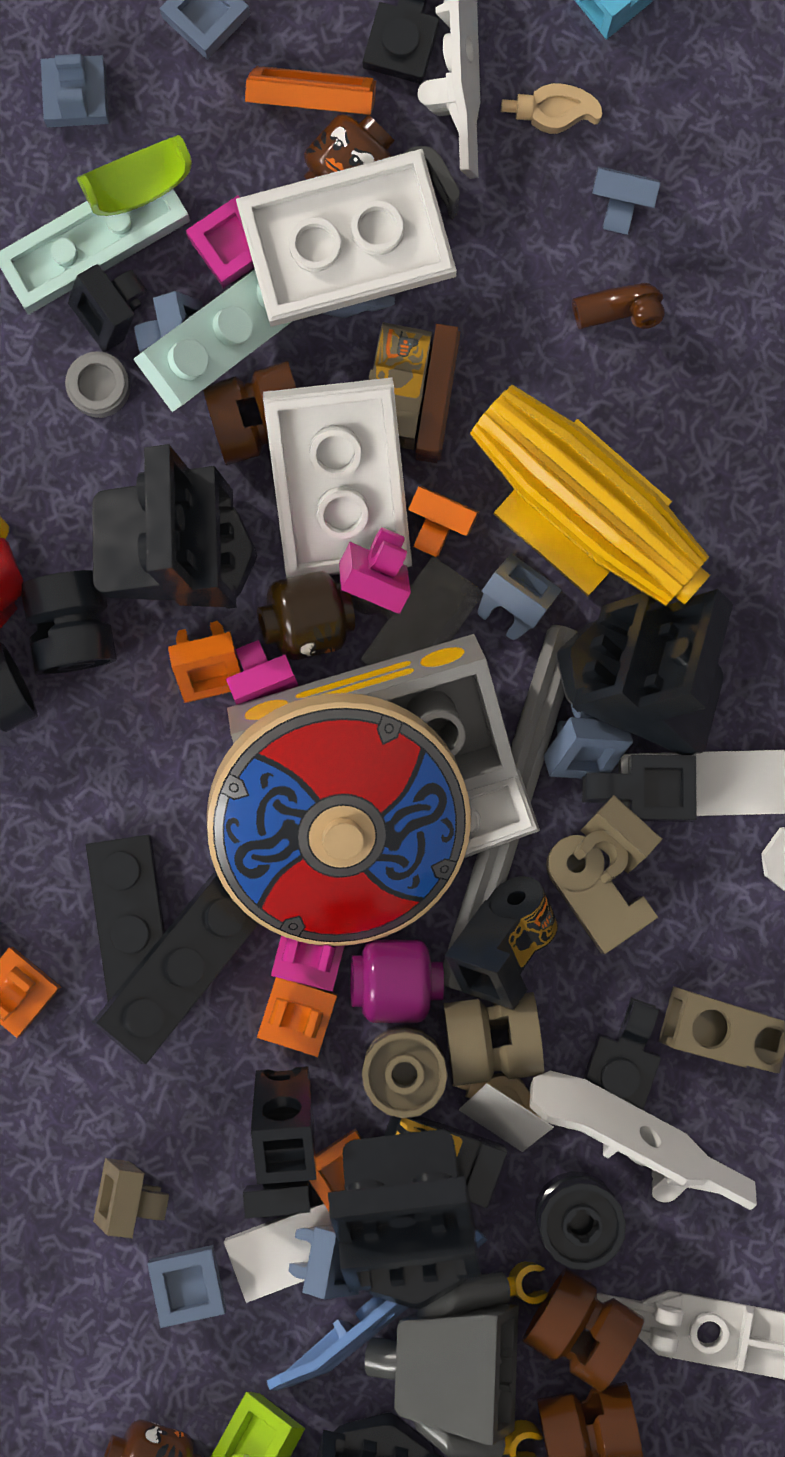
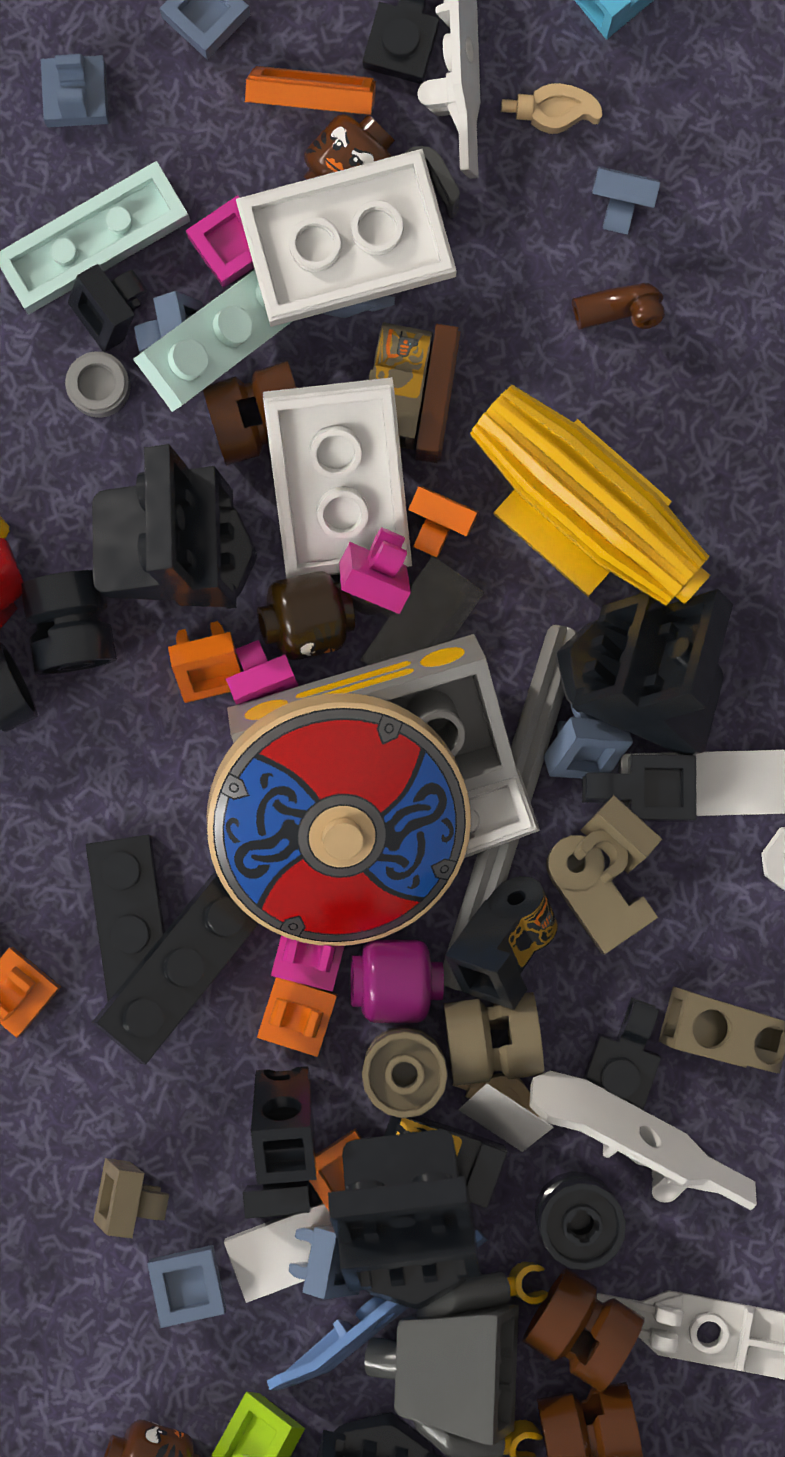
(136, 177): lime helmet -> none
(520, 592): sand blue tile -> none

